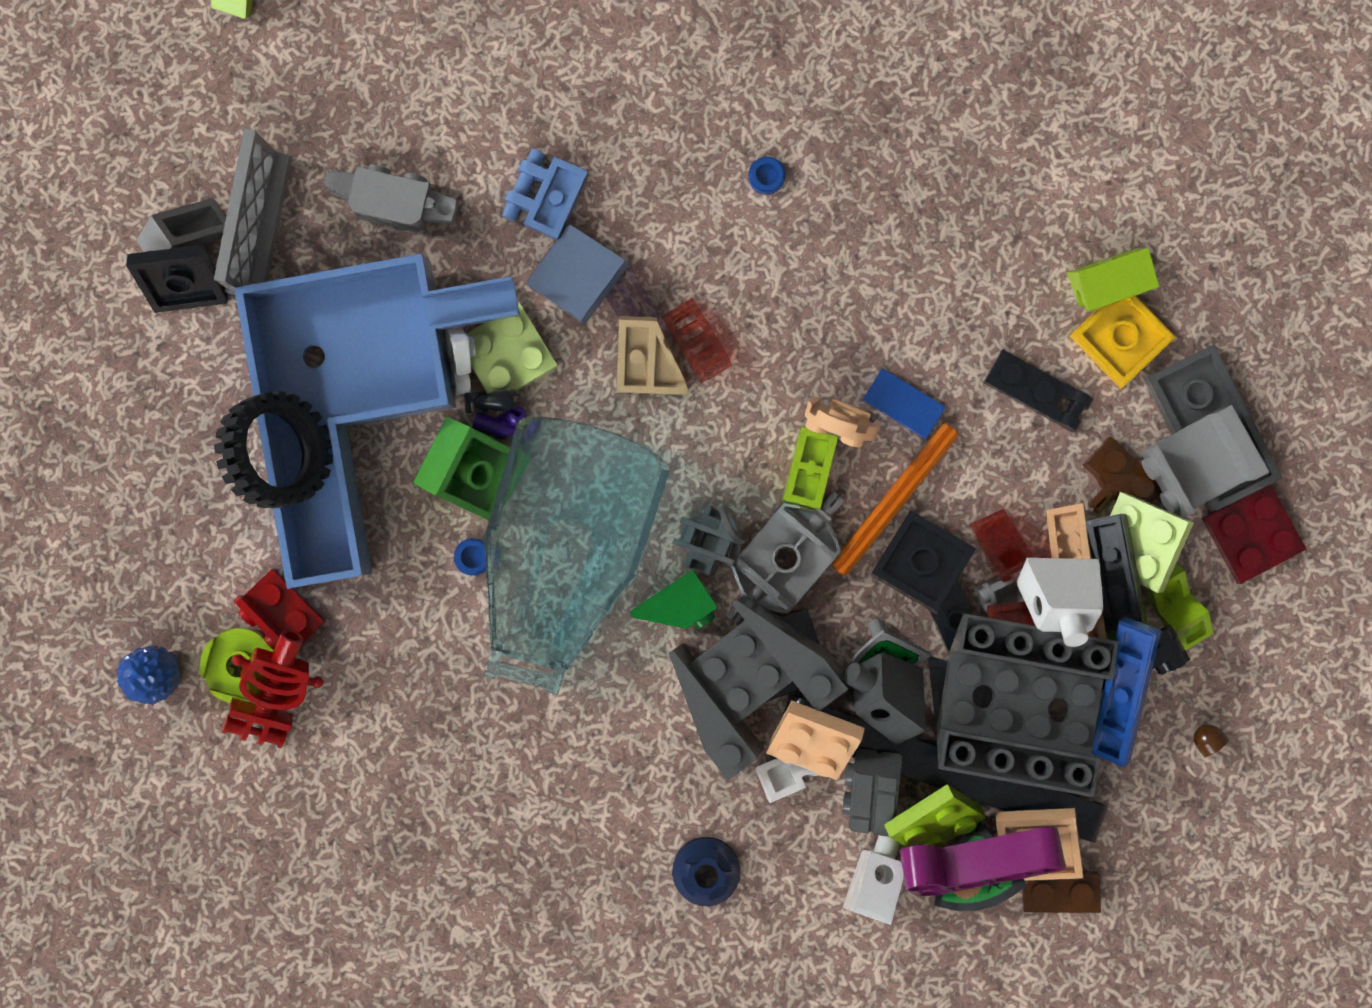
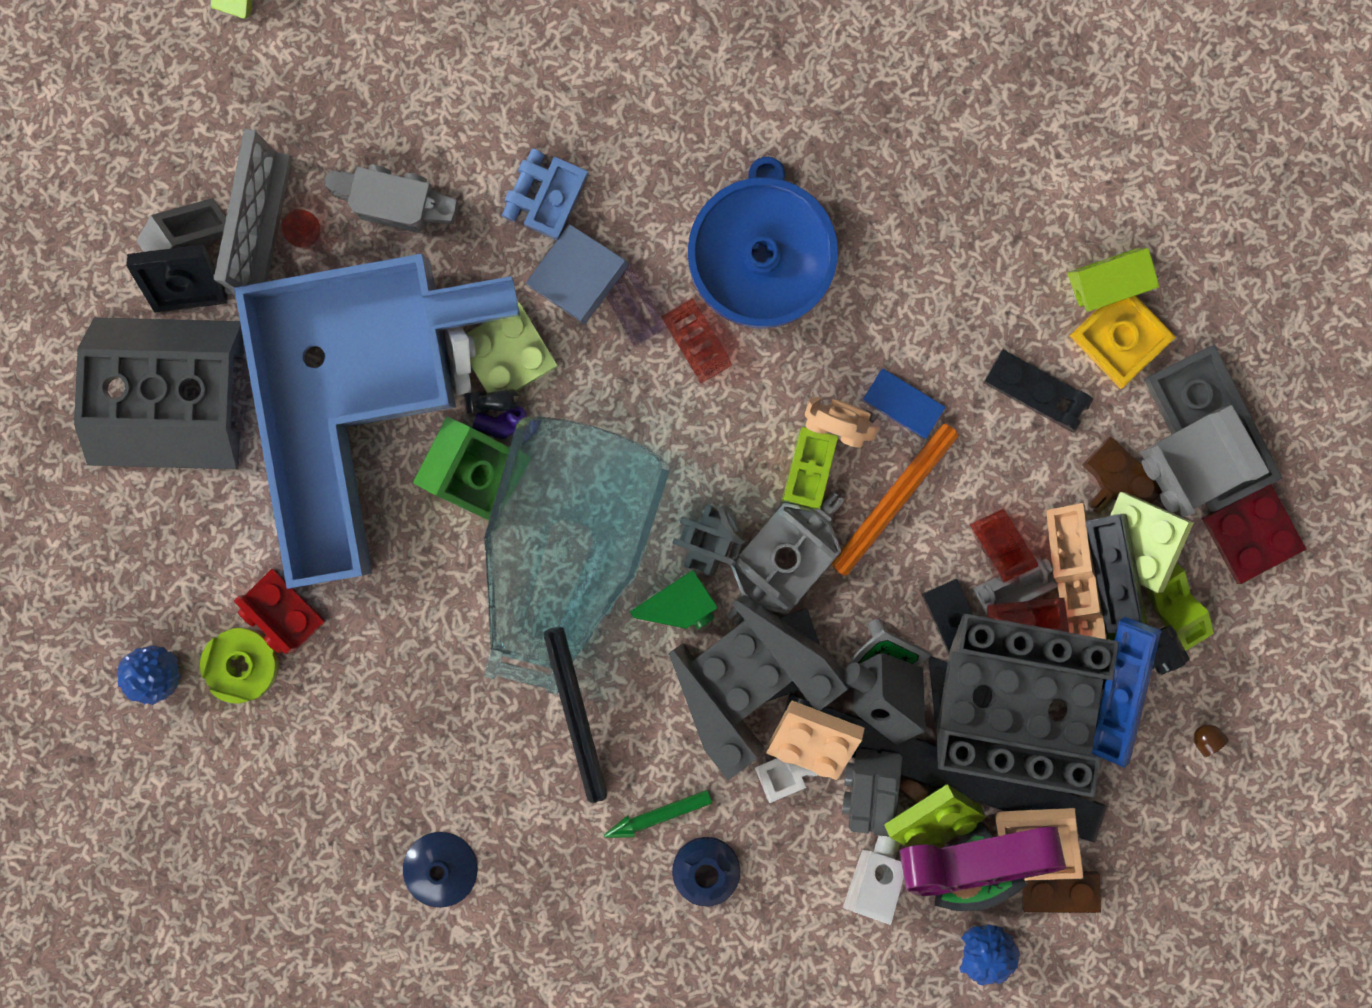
(152, 418): none -> dark grey slope
(237, 460): black tyre -> none
(274, 684): red torso -> none
(300, 228): none -> clear red tile
(453, 856): none -> dark blue dish
(470, 557): blue tile -> none
(575, 714): none -> black axle
(628, 827): none -> green piece
(646, 359): tan wing -> none
(762, 252): none -> blue dish
(912, 790): none -> nougat tile
(923, 562): black plate -> none
(989, 954): none -> blue piece
(1063, 595): white torso -> none

